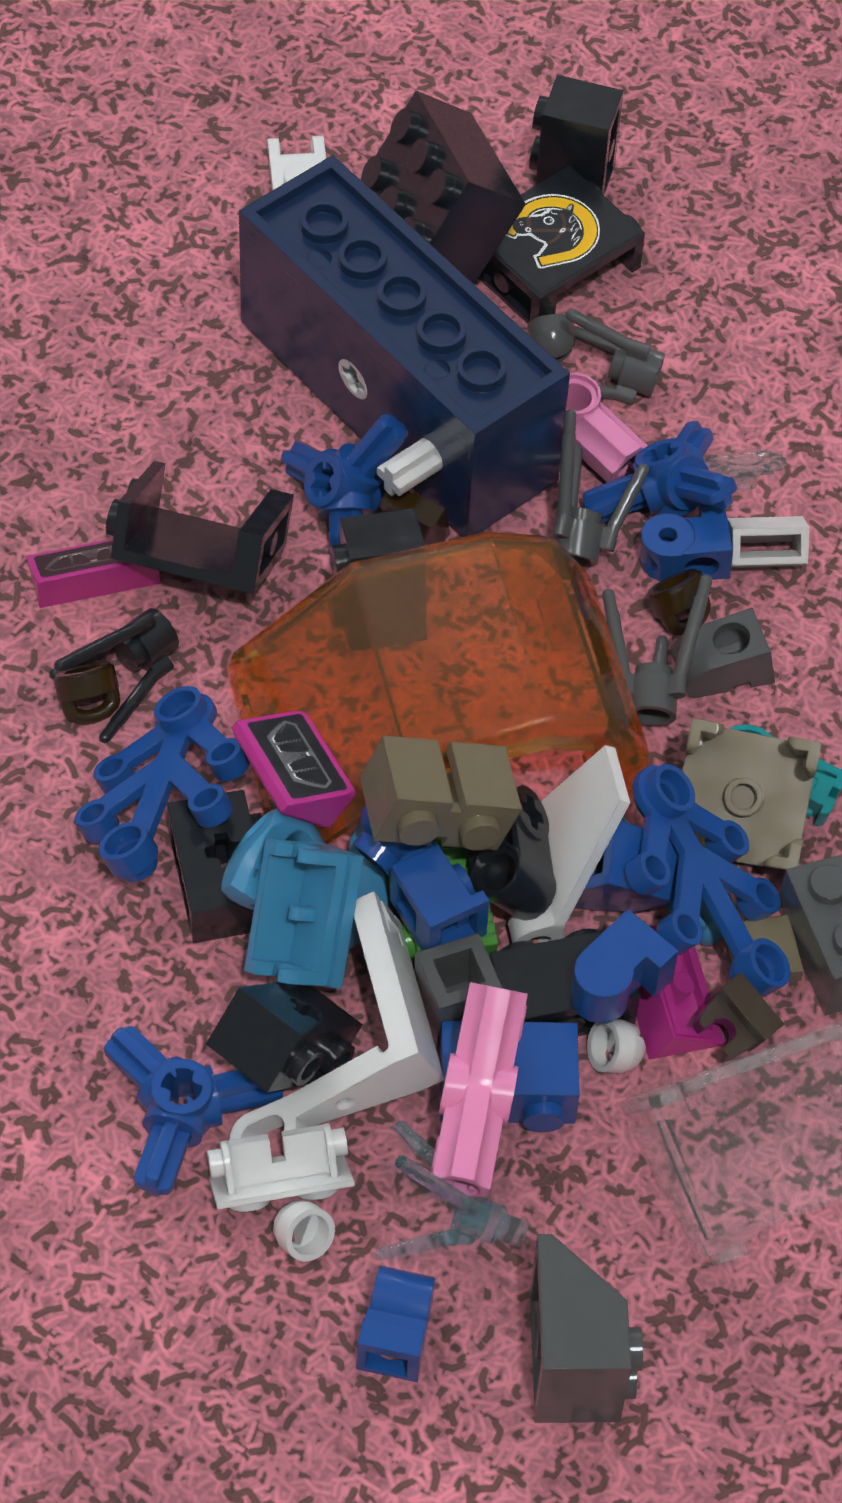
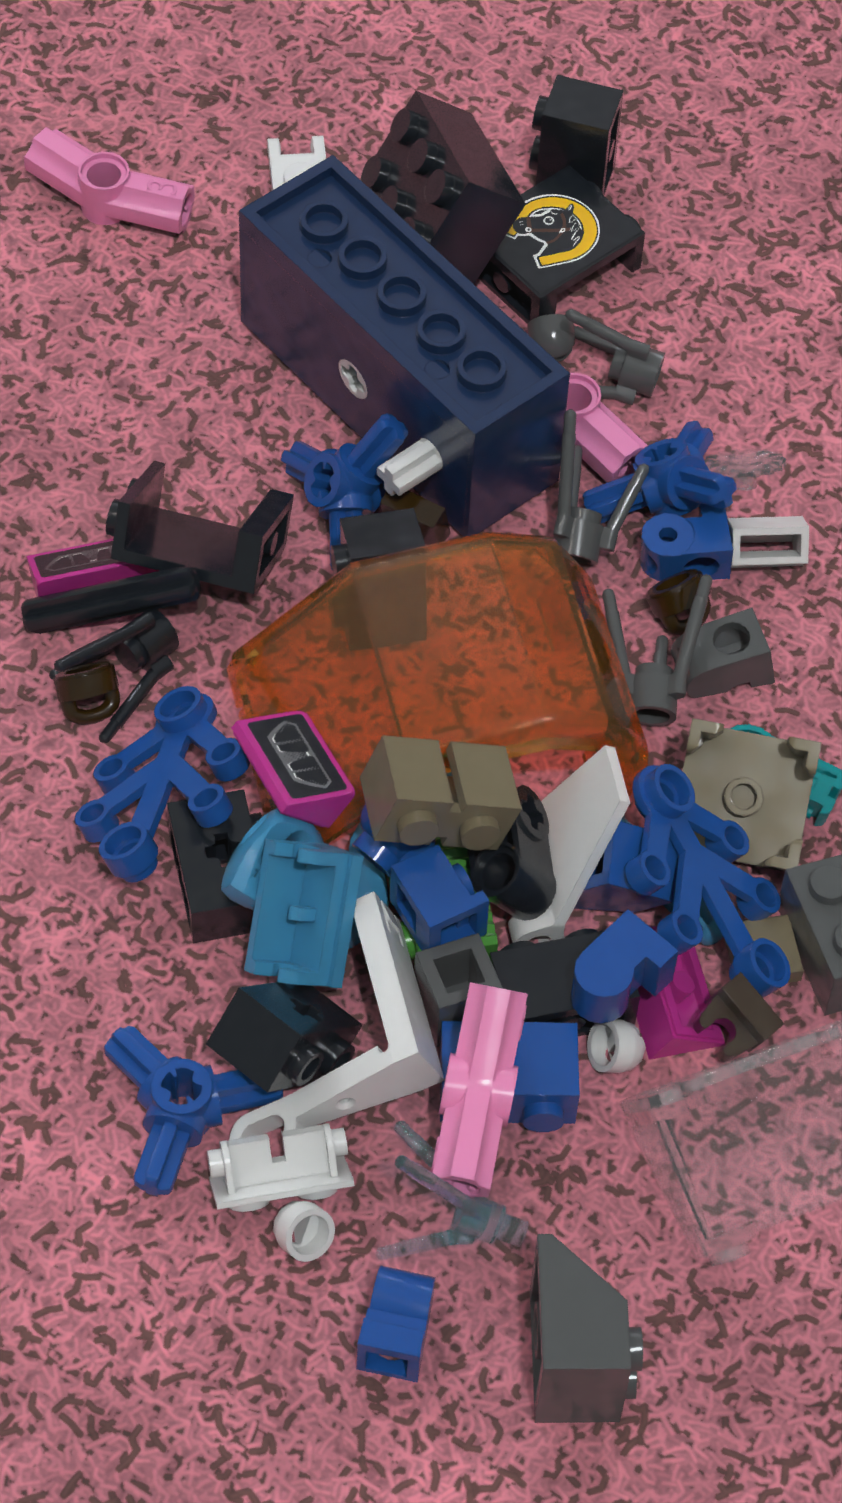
(107, 186): none -> bright pink piece
(111, 599): none -> black axle

